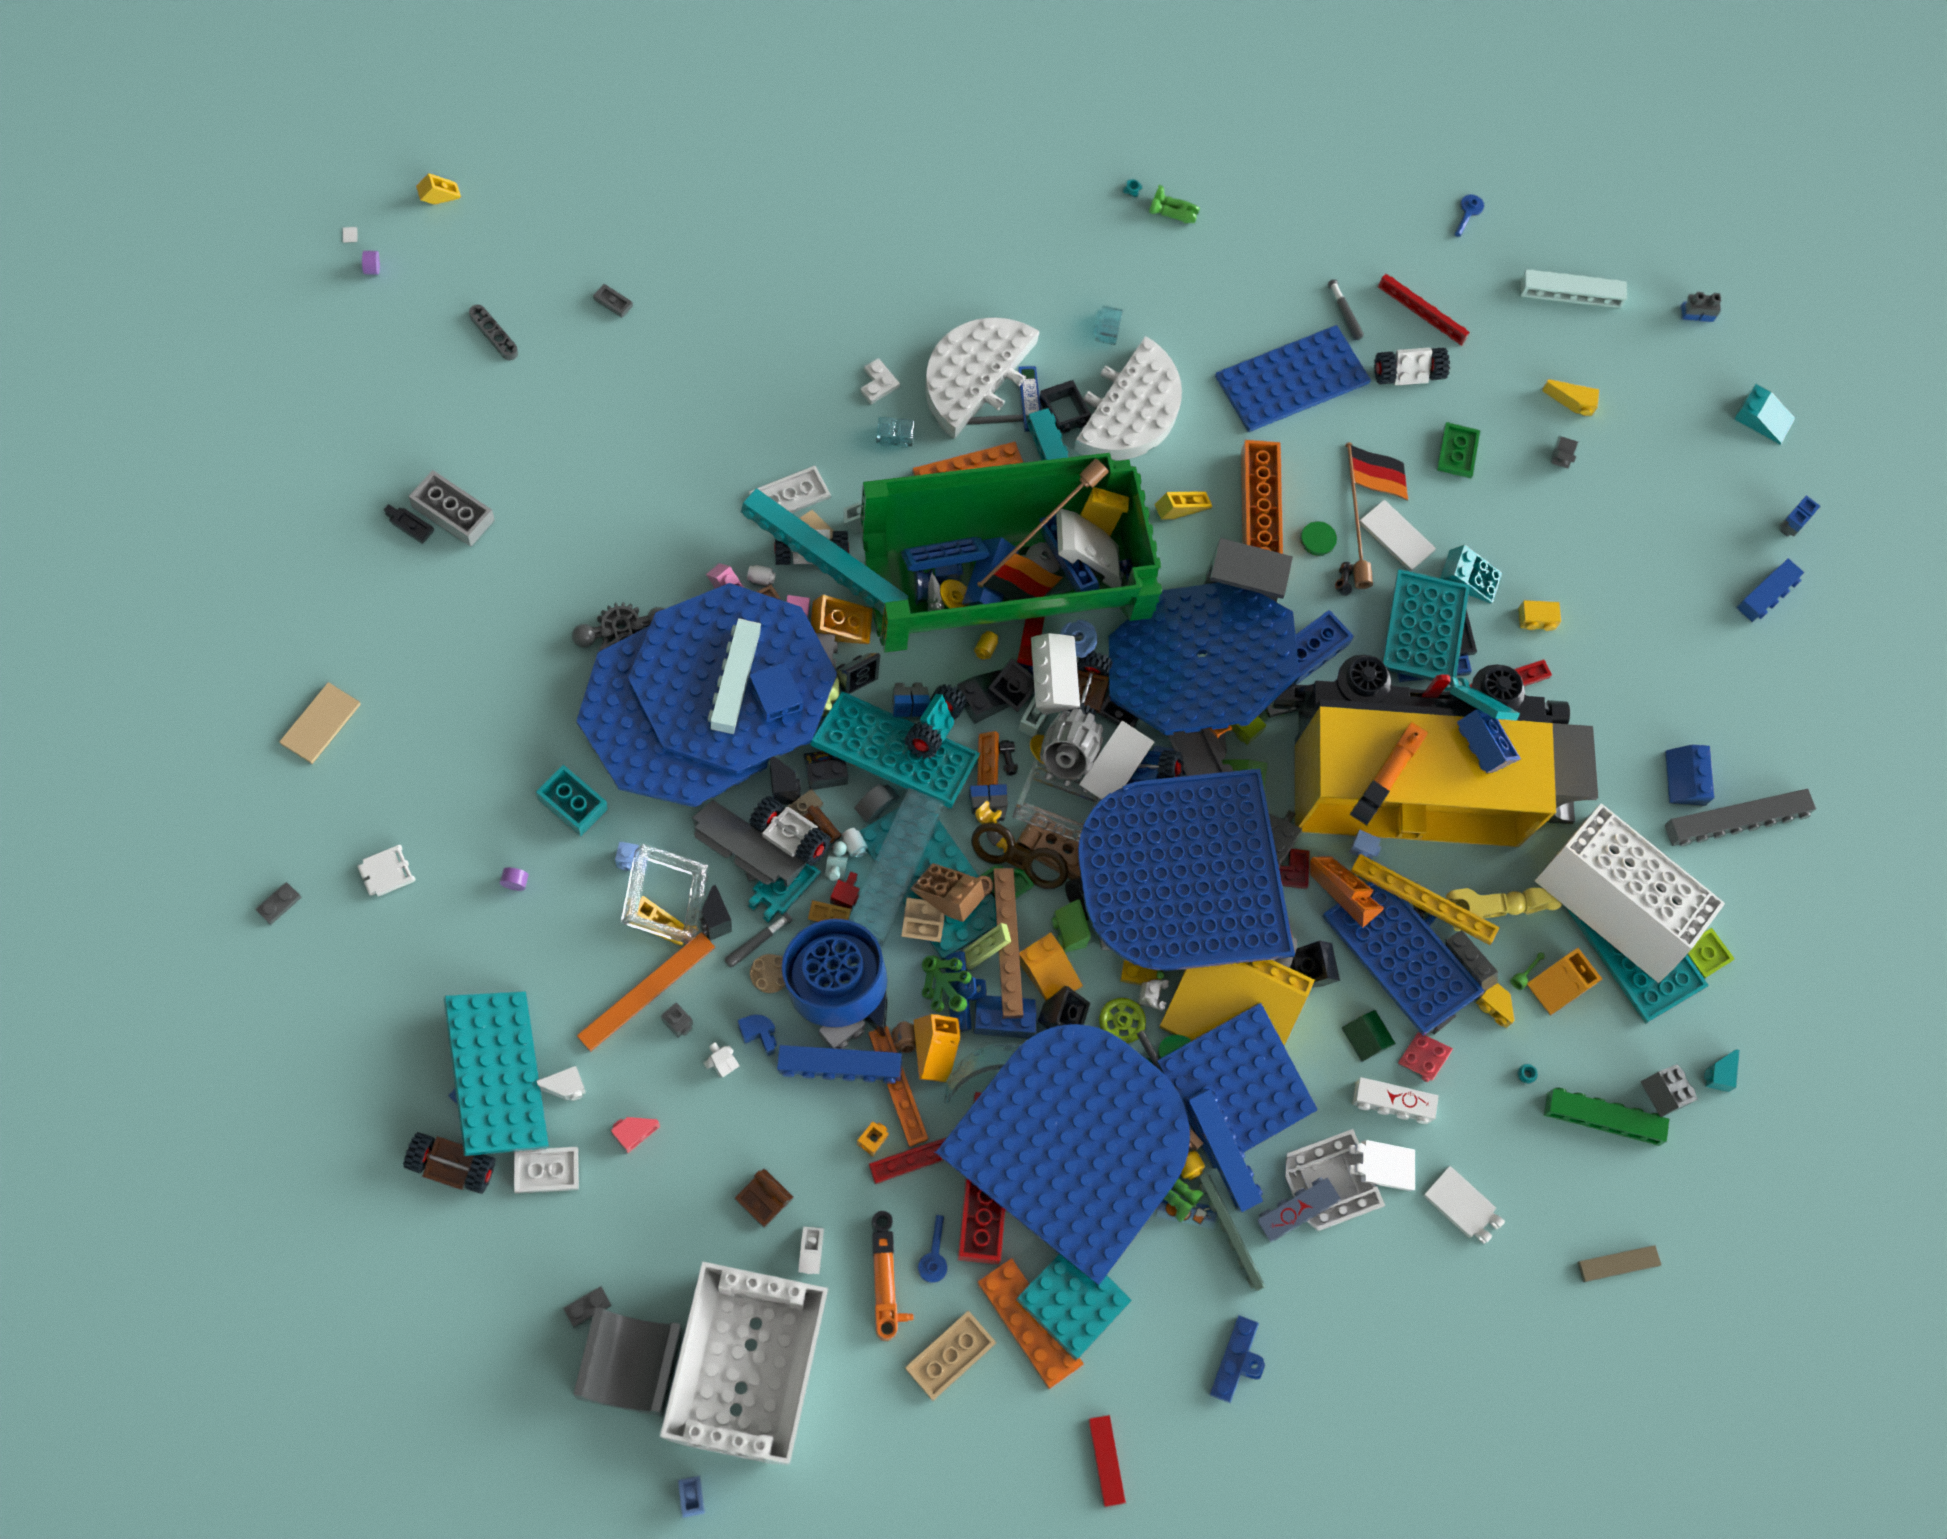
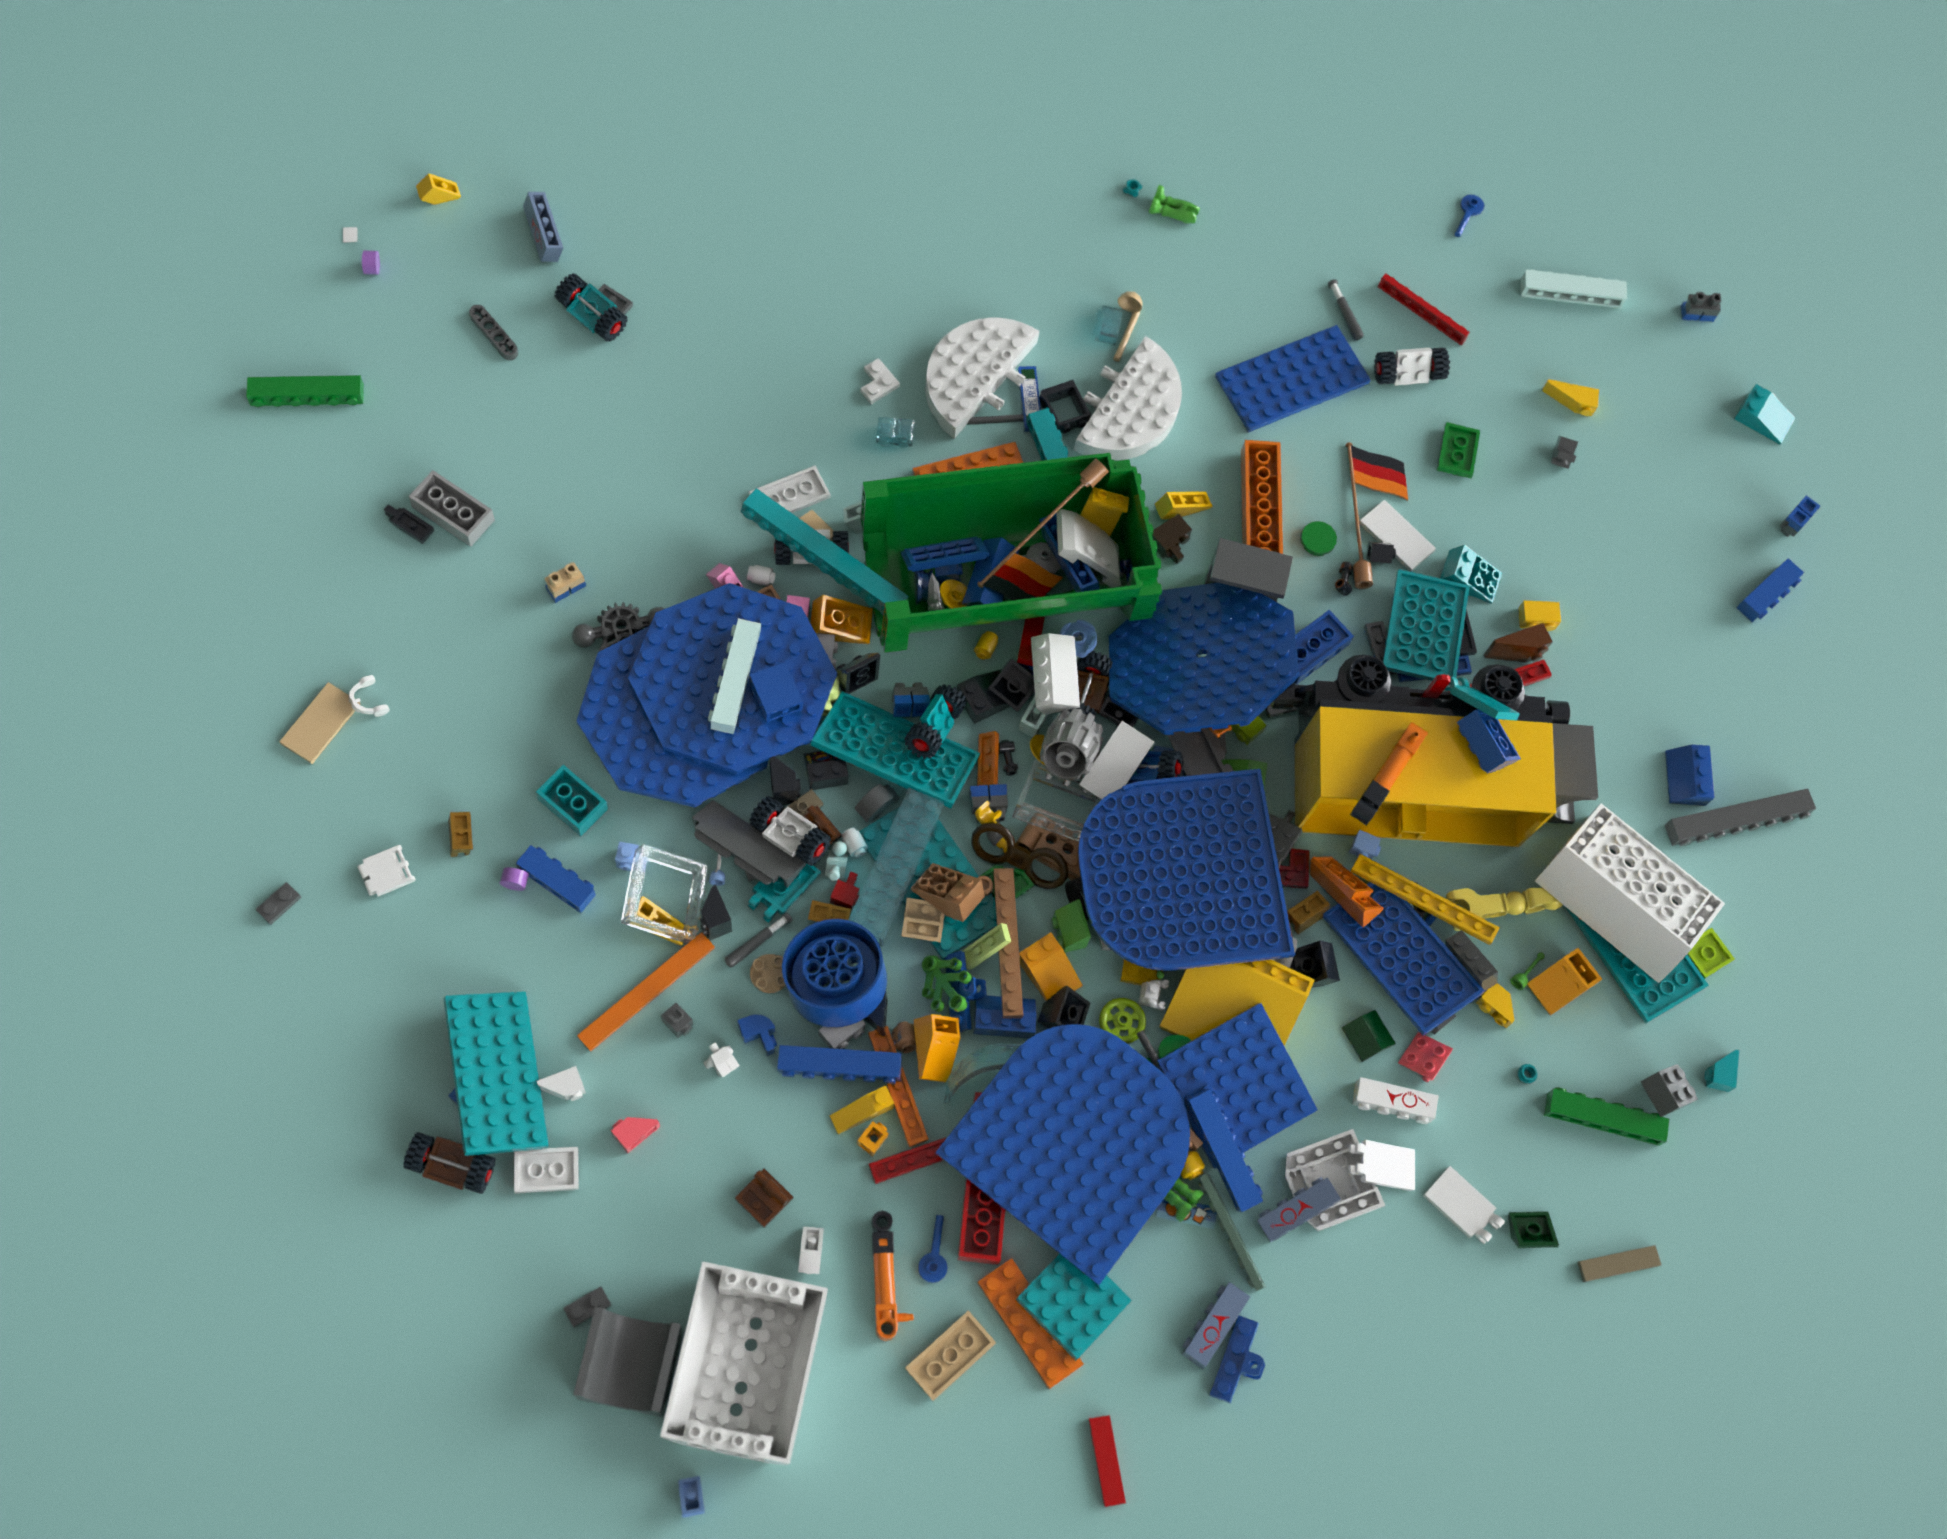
(305, 390): none -> green brick
(365, 682): none -> white piece
(460, 833): none -> pearl gold hinge
(543, 227): none -> sand blue brick
(556, 879): none -> blue brick
(563, 581): none -> tan hips
(590, 307): none -> plate
(717, 877): none -> light blue hinge
(862, 1110): none -> yellow slope
(1131, 303): none -> tan piece
(1170, 535): none -> dark brown hinge
(1215, 1325): none -> sand blue brick
(1308, 912): none -> pearl gold hinge
(1376, 637): none -> dark grey plate
(1380, 552): none -> black brick
(1521, 646): none -> reddish brown slope
(1532, 1230): none -> dark green slope

